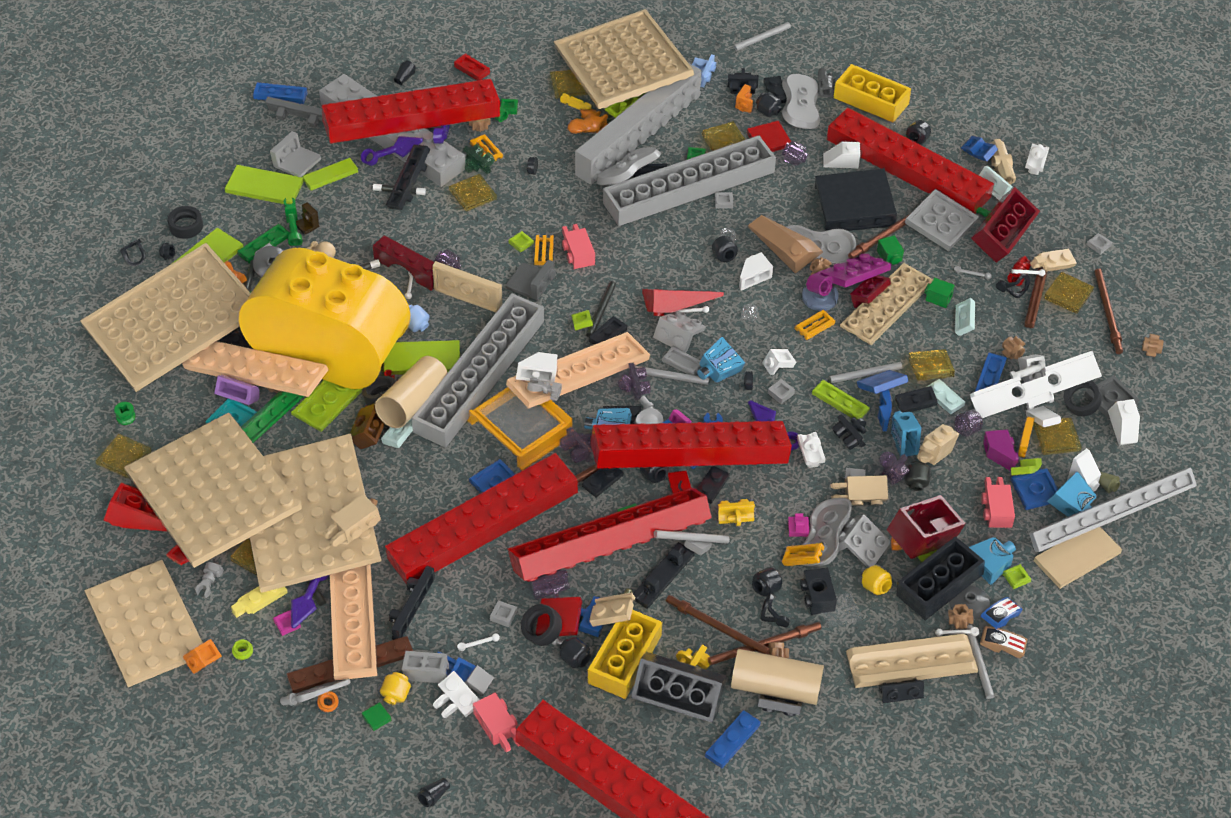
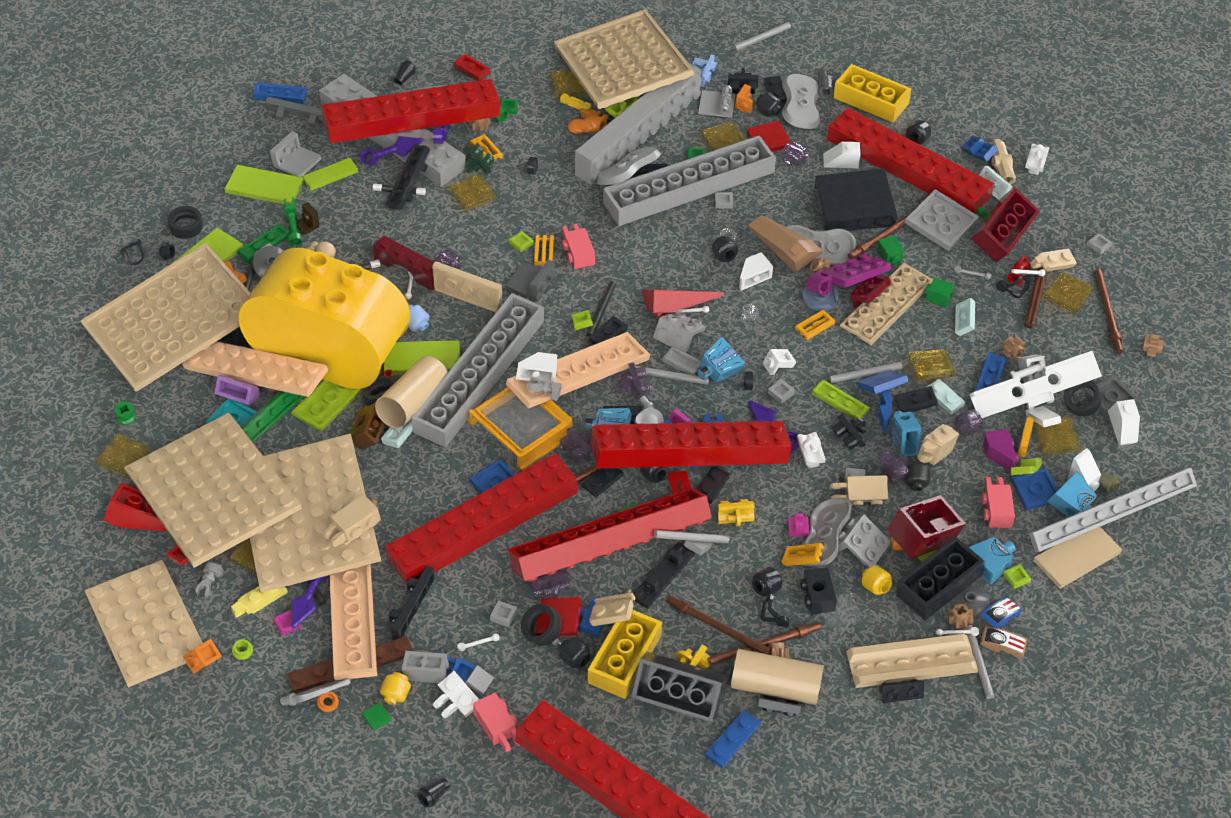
(717, 103): none -> light grey hinge

